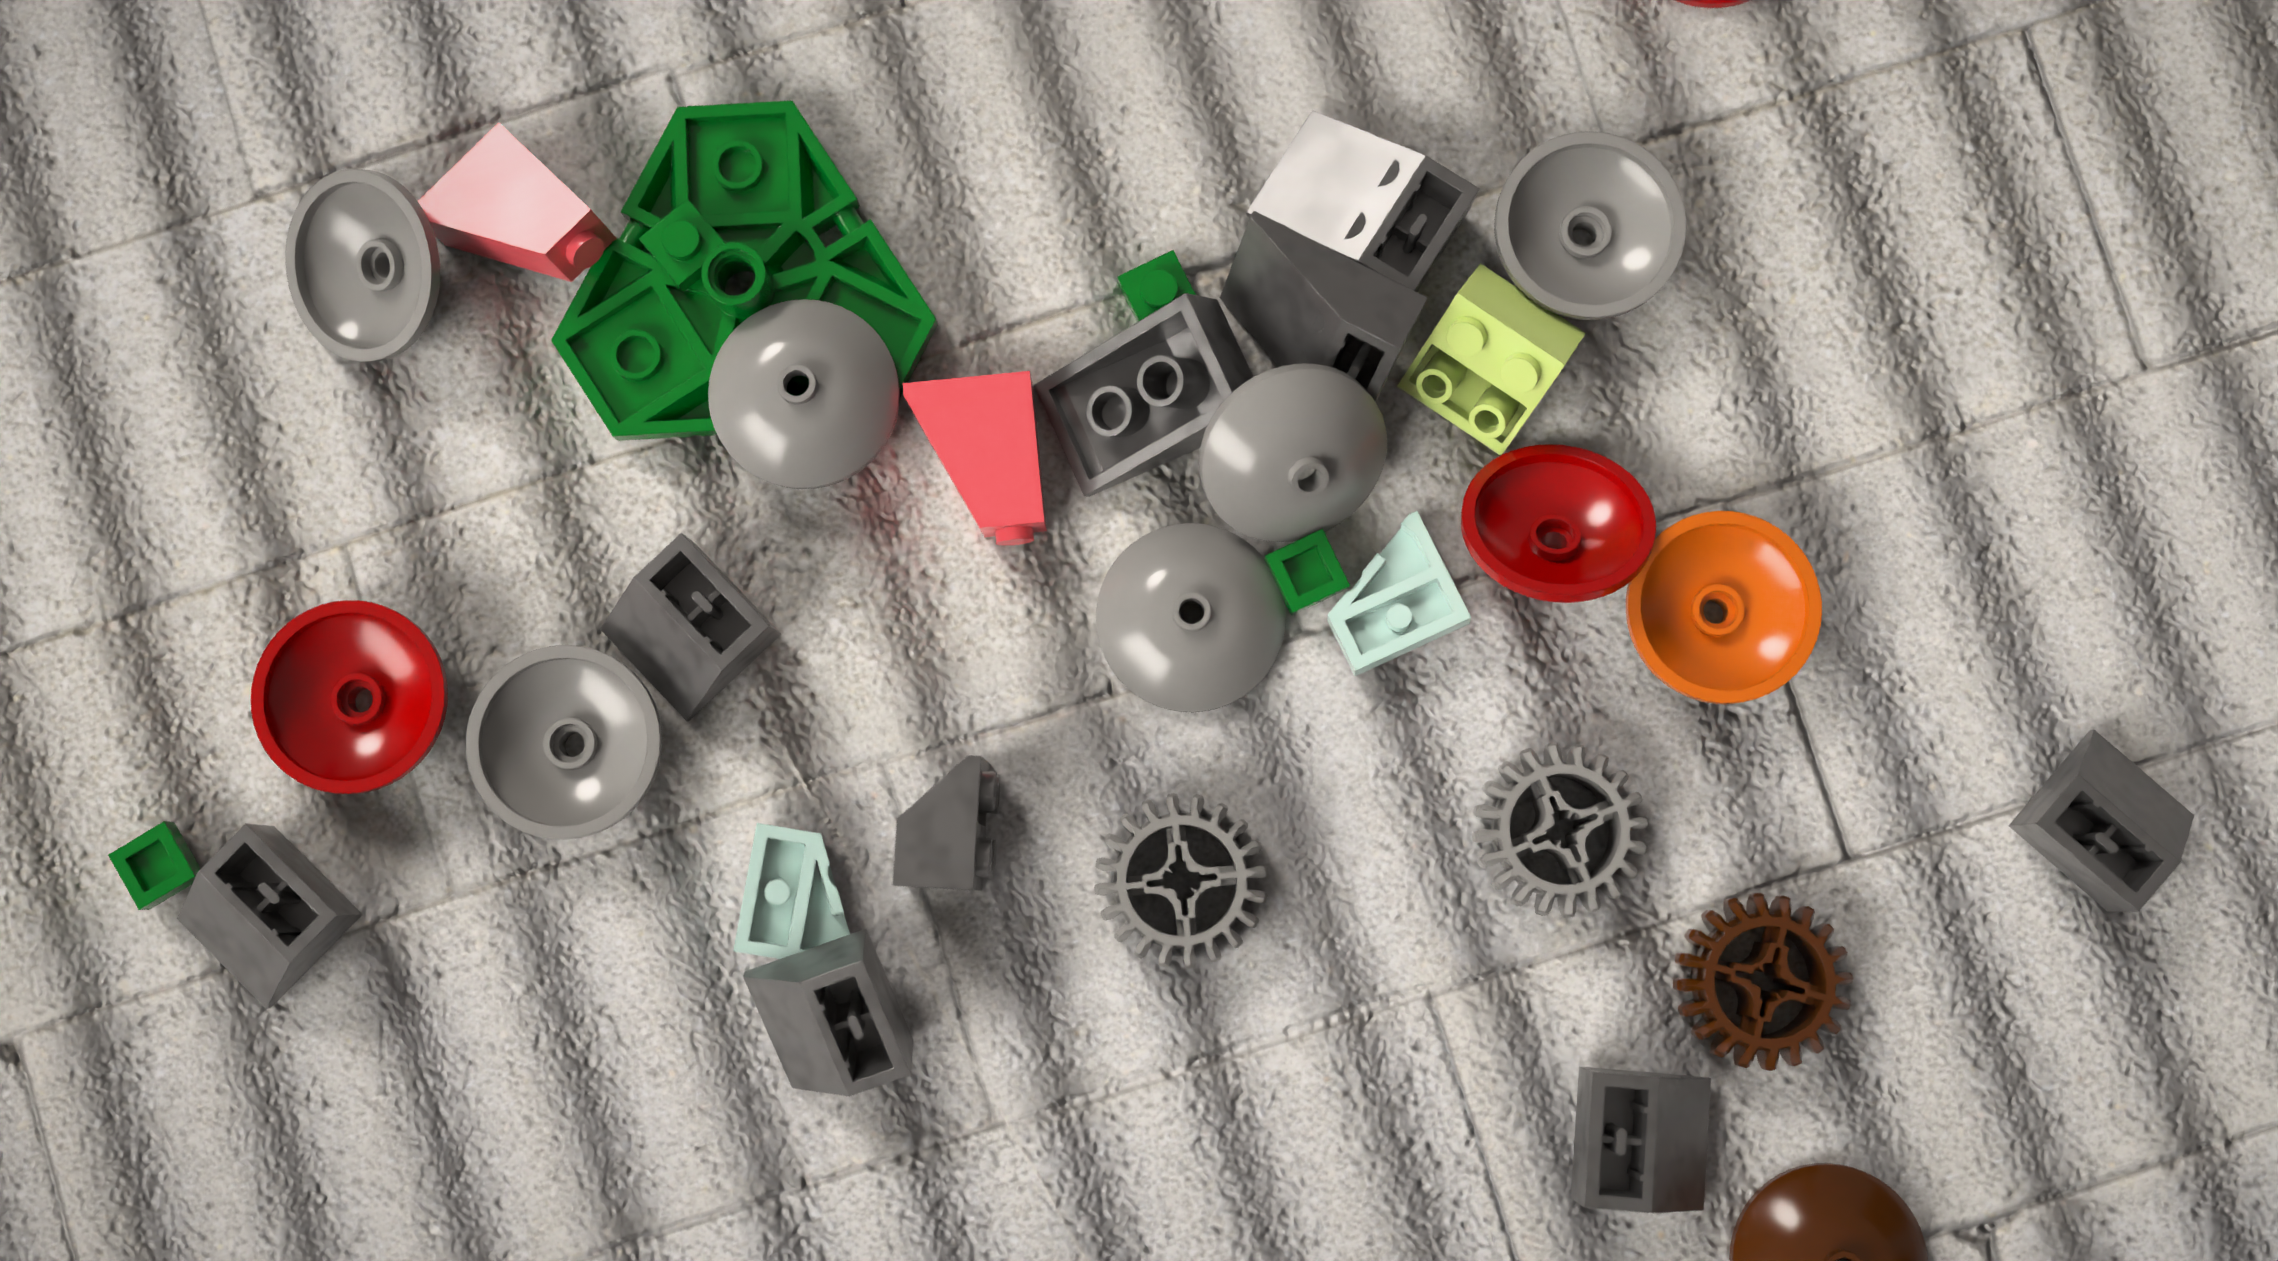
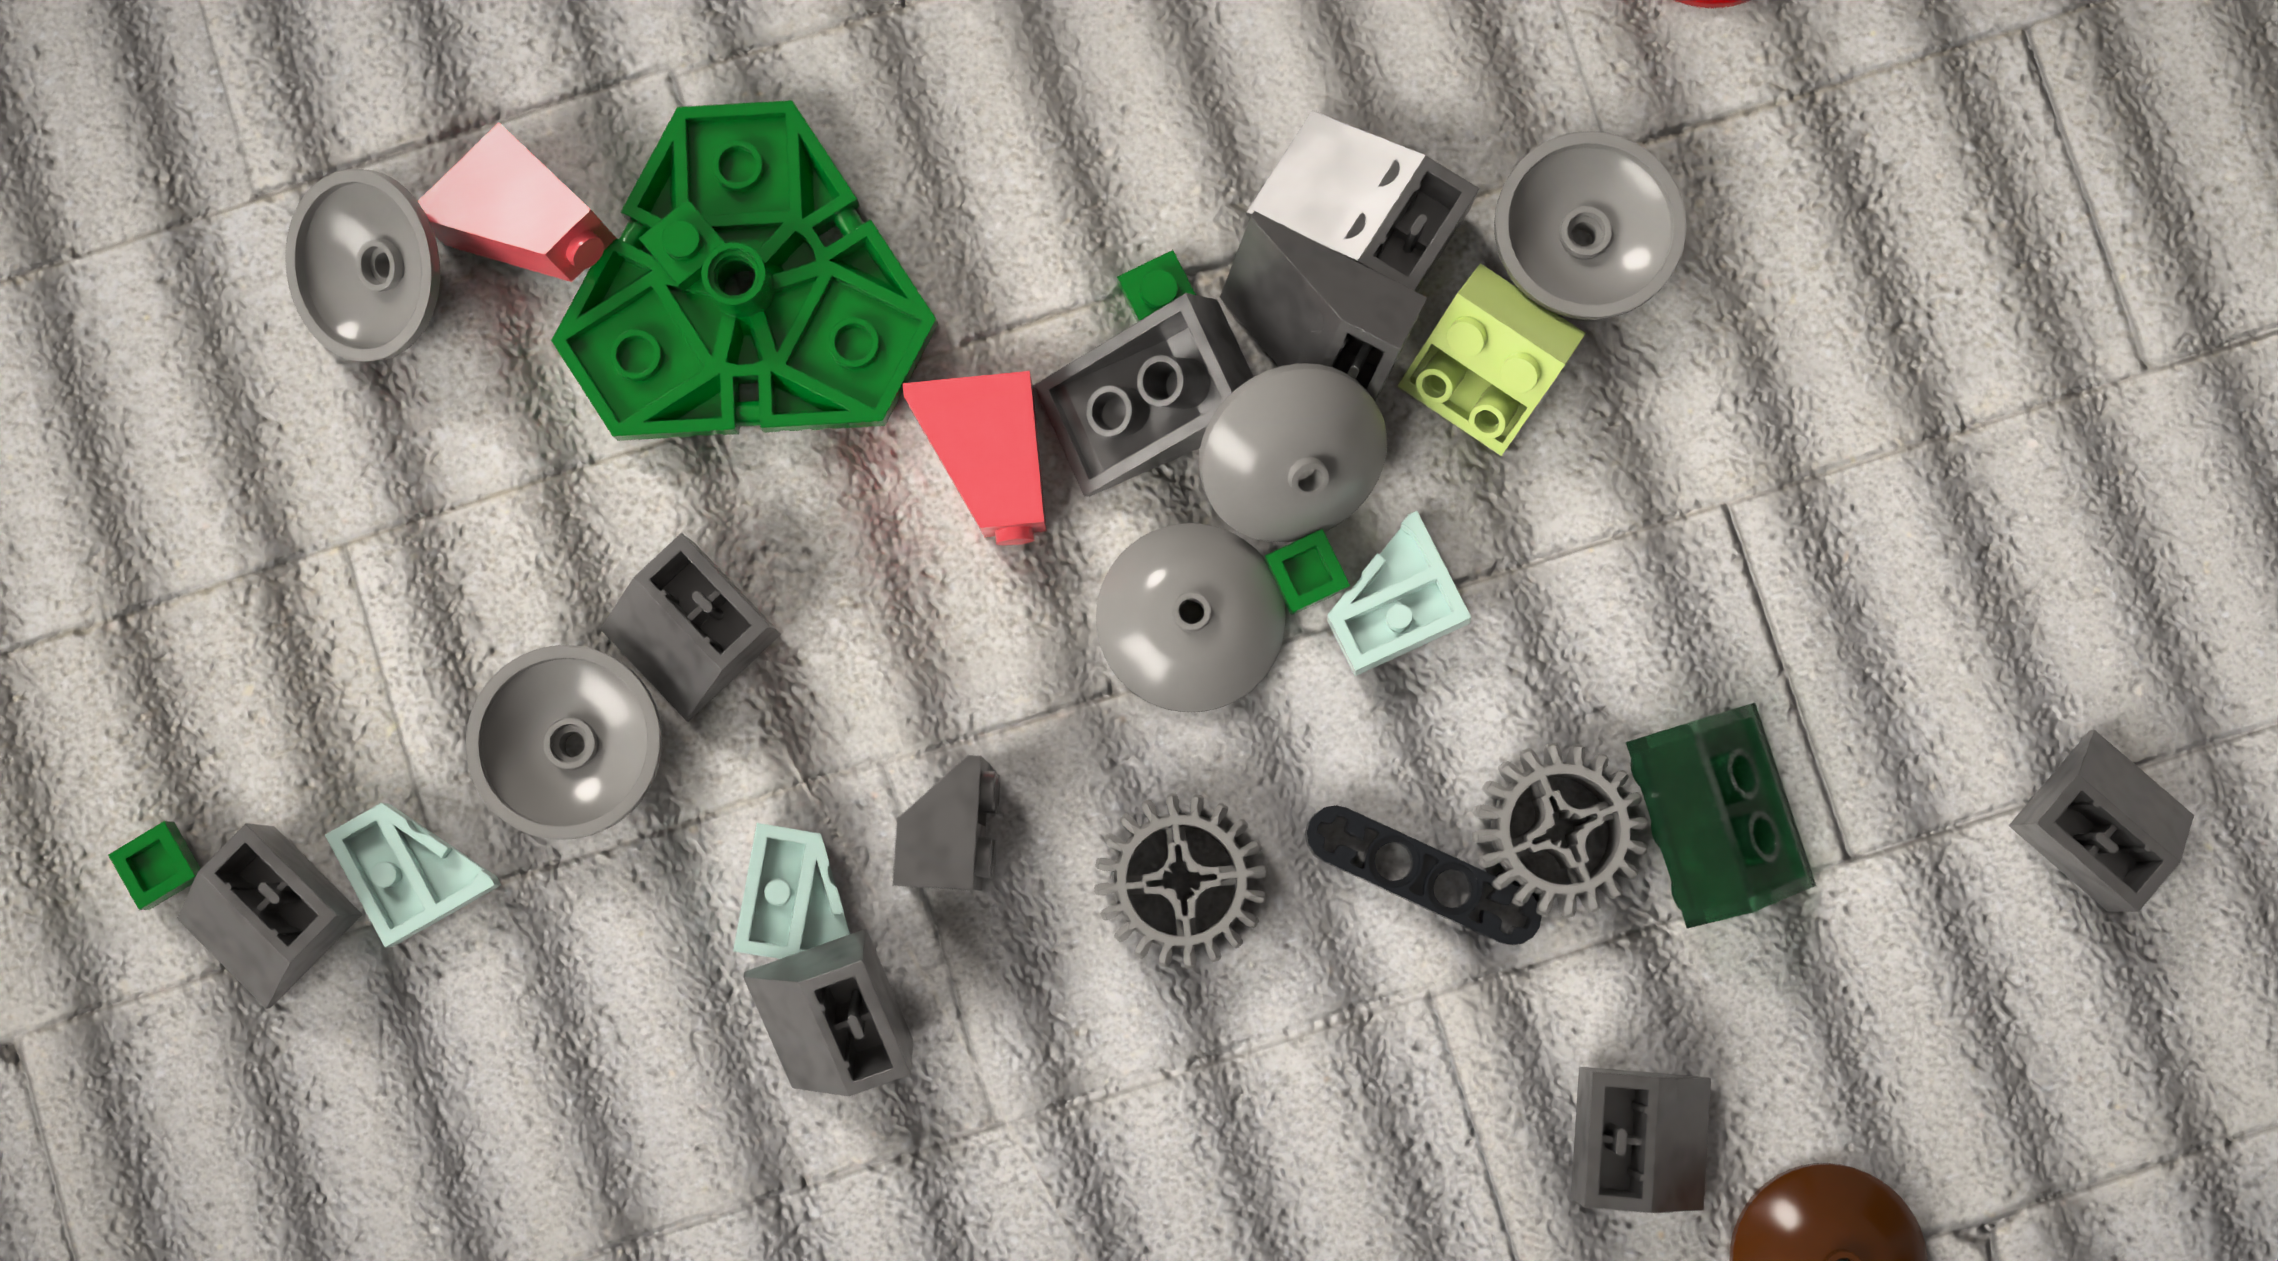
(310, 687): red dish -> none
(405, 872): none -> light aqua wing
(827, 429): light grey dish -> none
(1419, 881): none -> black beam
(1560, 501): red dish -> none
(1720, 816): none -> clear green slope
(1765, 598): orange dish -> none
(1816, 995): reddish brown gear -> none

